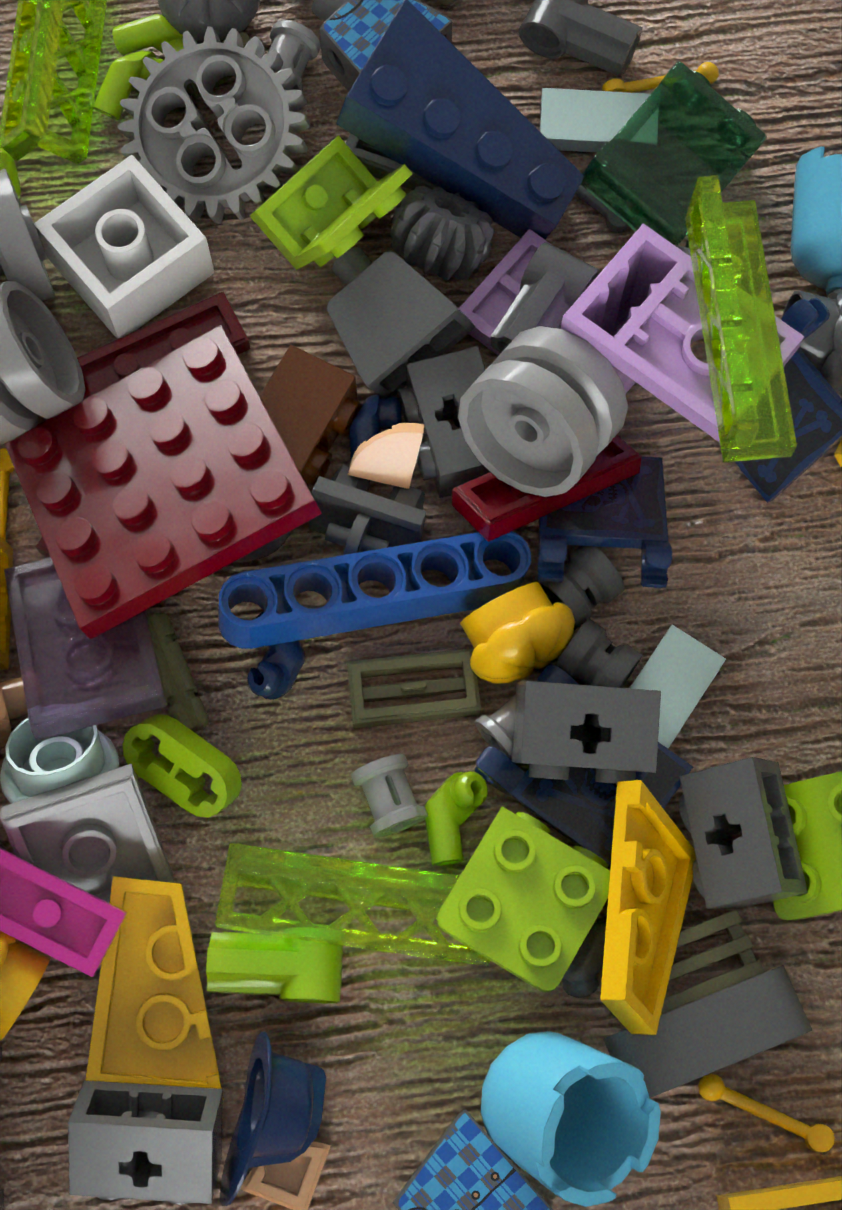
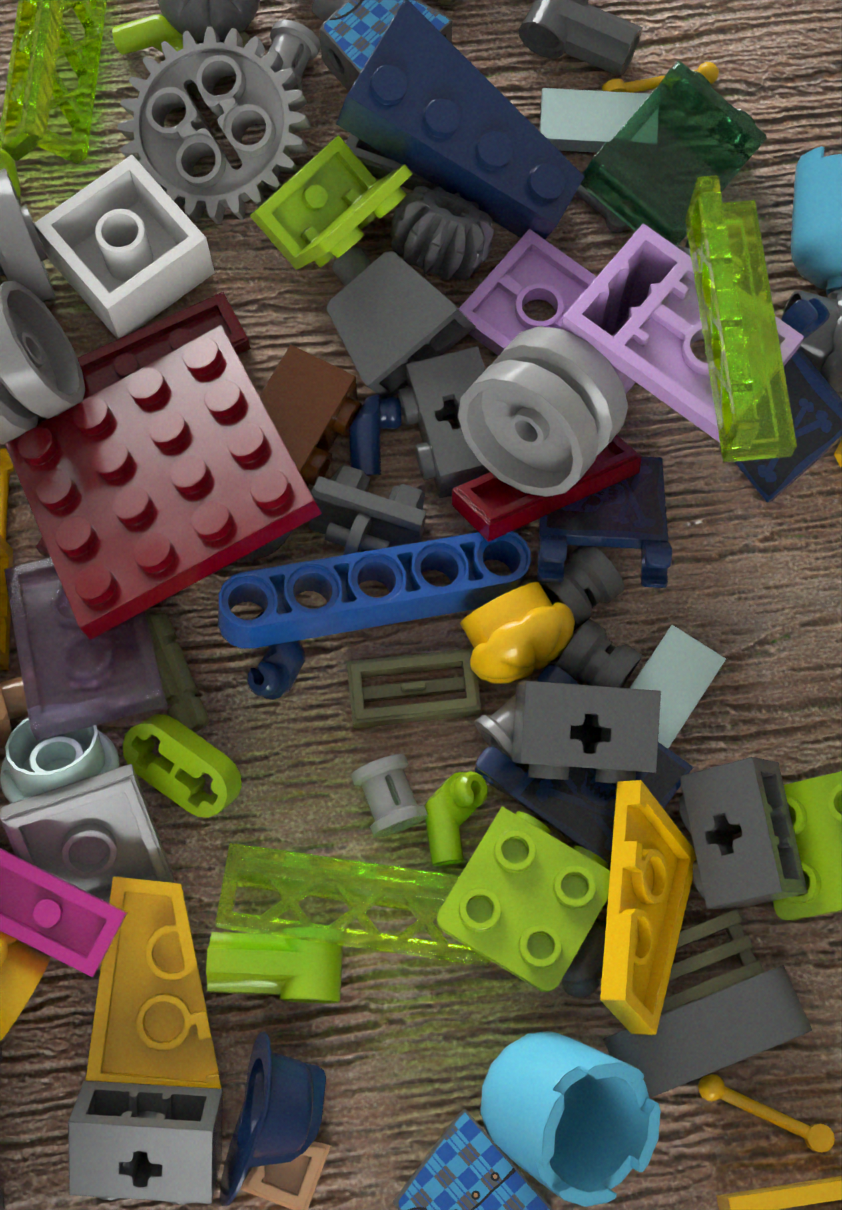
(117, 84): lime arm -> none
(389, 455): light nougat tile -> none
(546, 293): dark grey piece -> none

